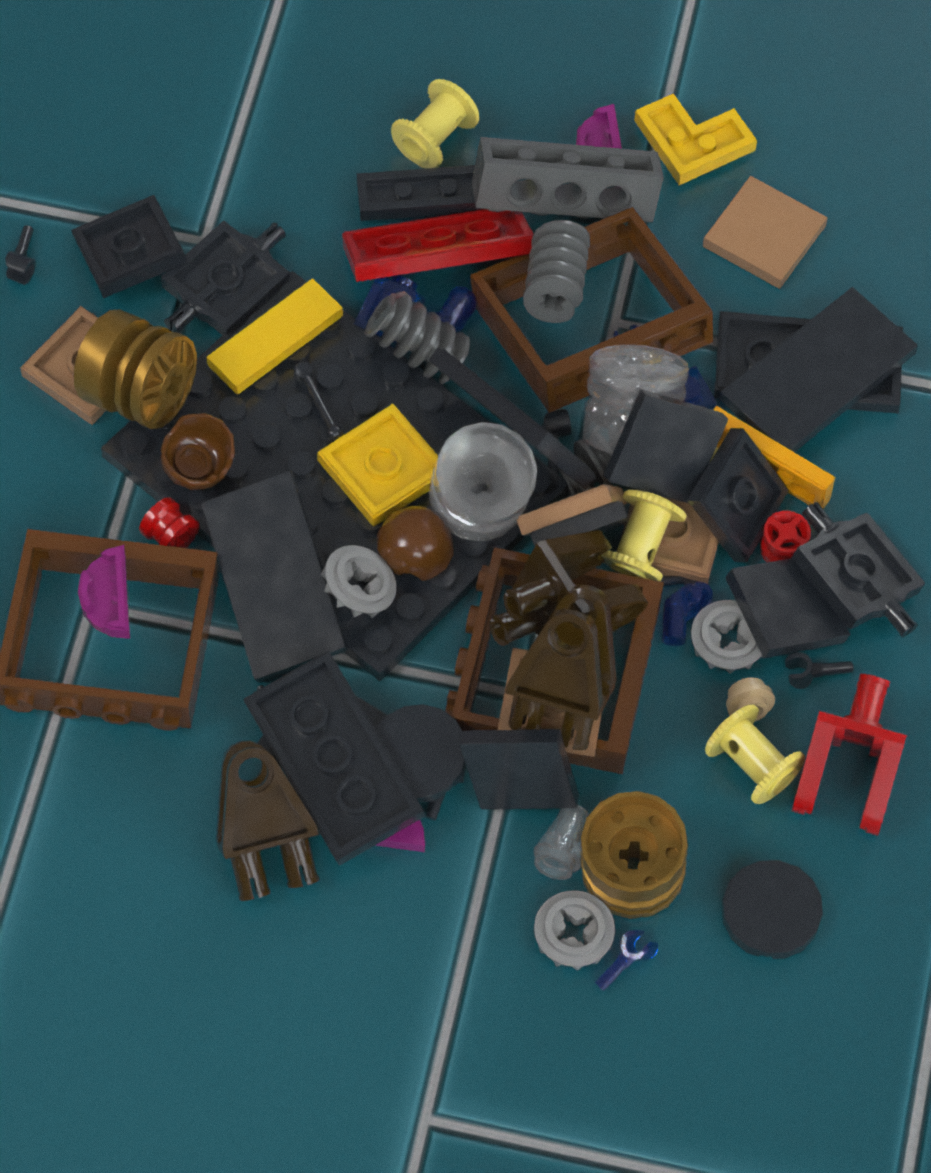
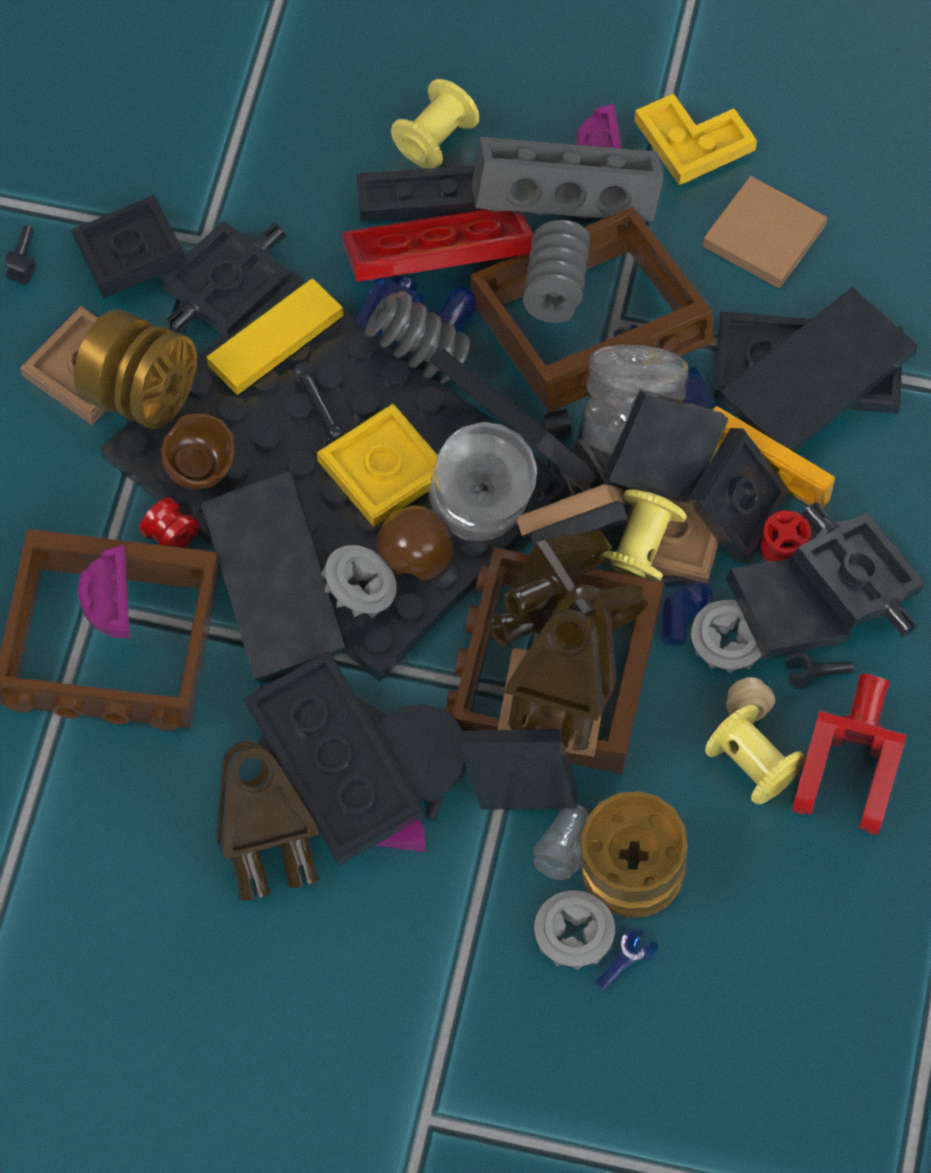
(772, 909): black tile -> none

